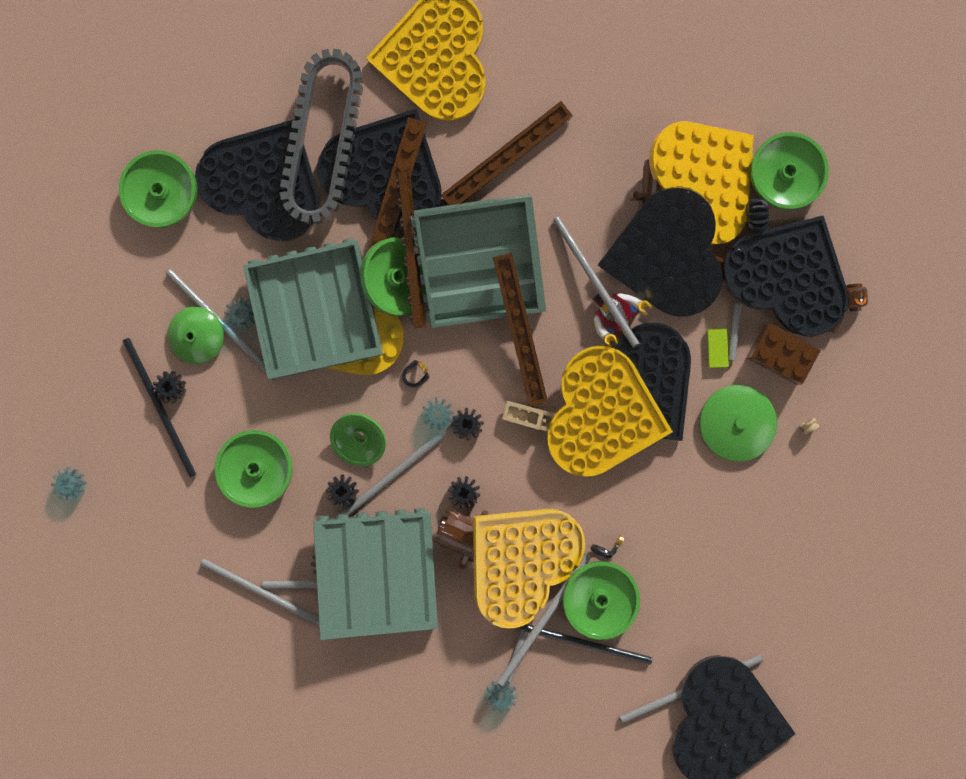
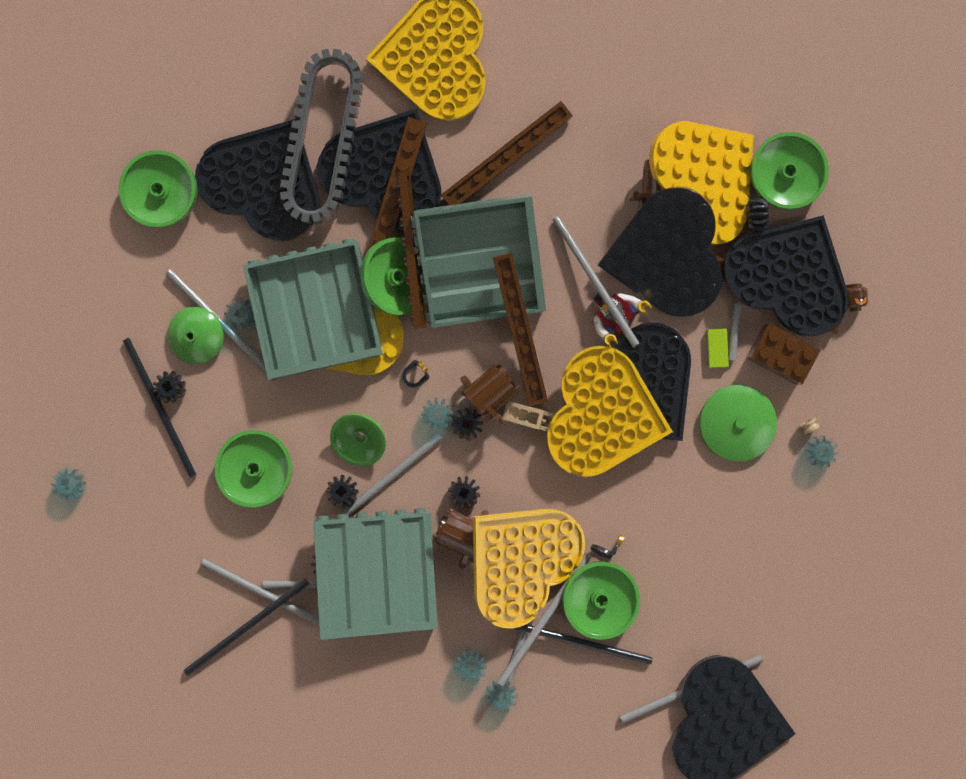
(247, 626): none -> black piece
(462, 666): none -> clear light blue gear
(490, 392): none -> reddish brown container
(824, 459): none -> clear light blue gear

